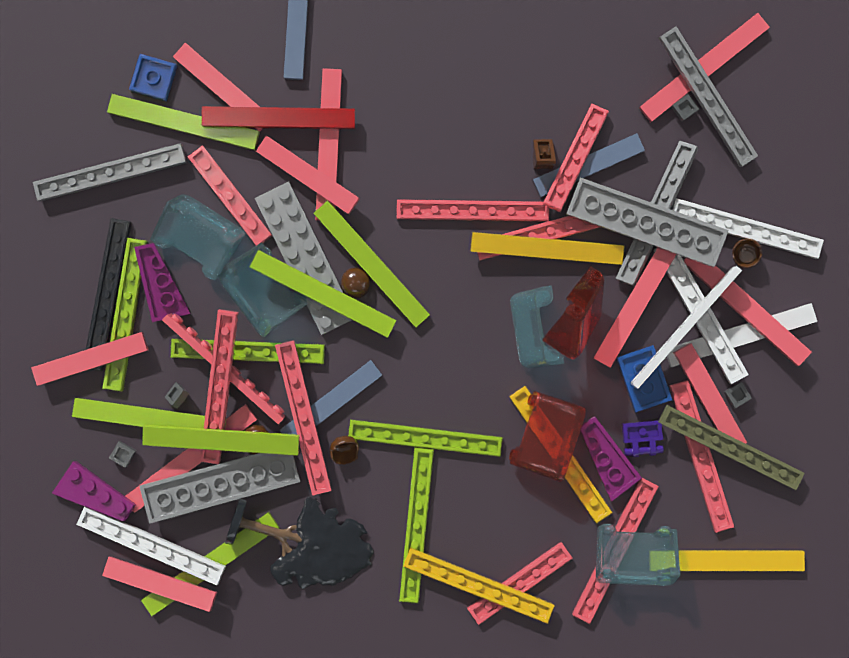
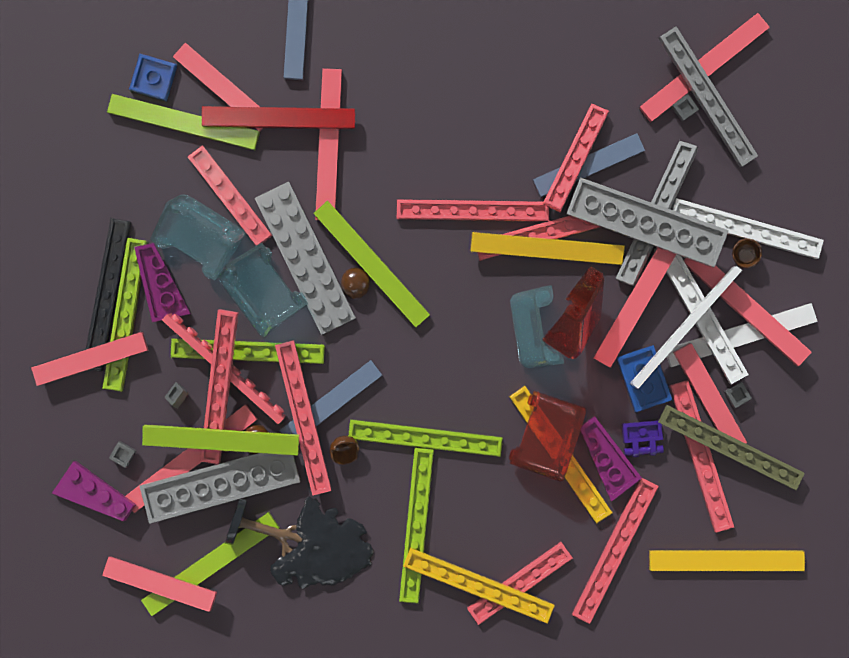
(109, 172): light grey plate -> none
(134, 414): lime tile -> none
(151, 545): white plate -> none
(308, 175): coral tile -> none
(322, 293): lime tile -> none
(543, 154): reddish brown slope -> none
(637, 556): clear light blue windscreen -> none

